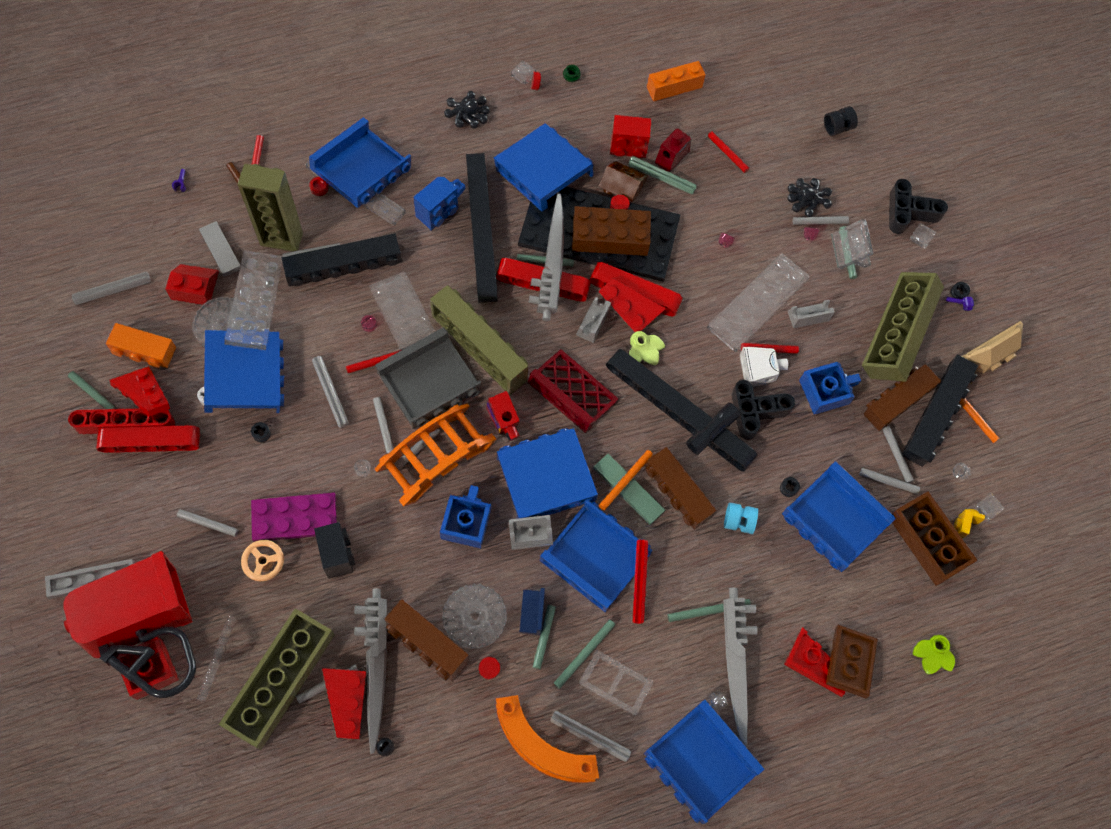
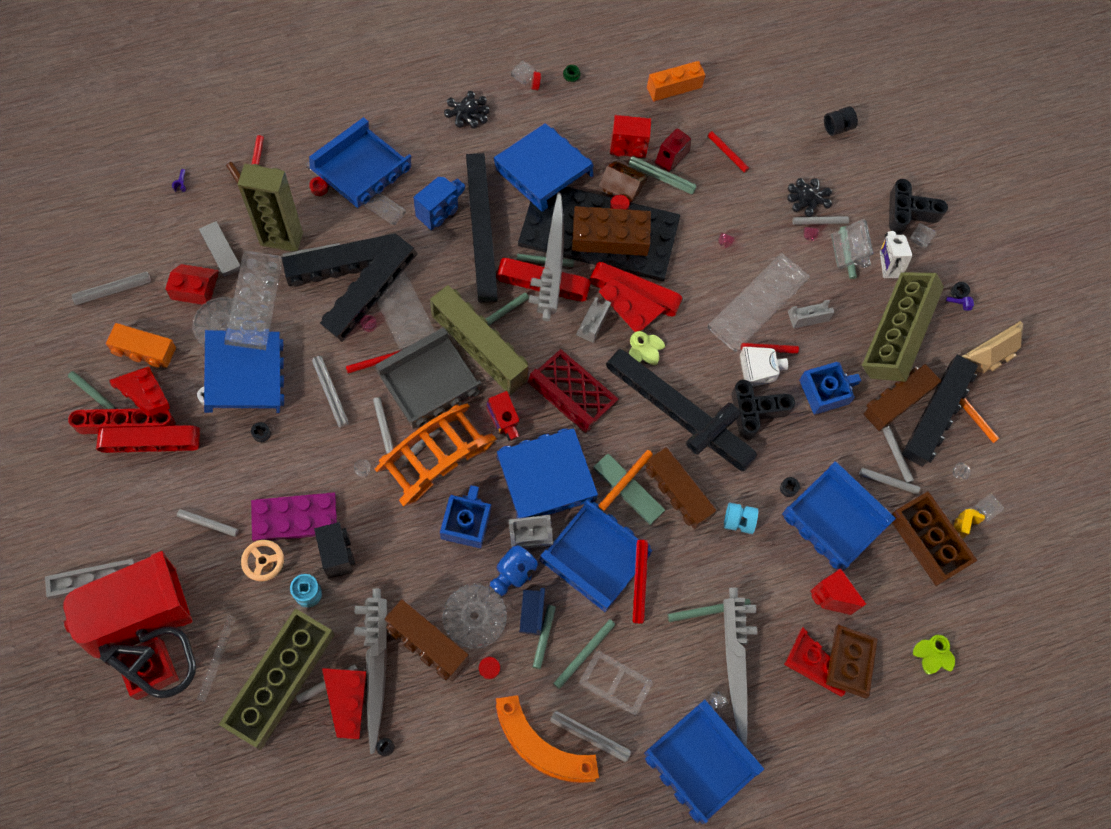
(306, 590): none -> medium azure wheel
(368, 287): none -> black brick
(507, 308): none -> sand green bar
(514, 569): none -> blue piece
(837, 594): none -> red slope
(894, 255): none -> white torso

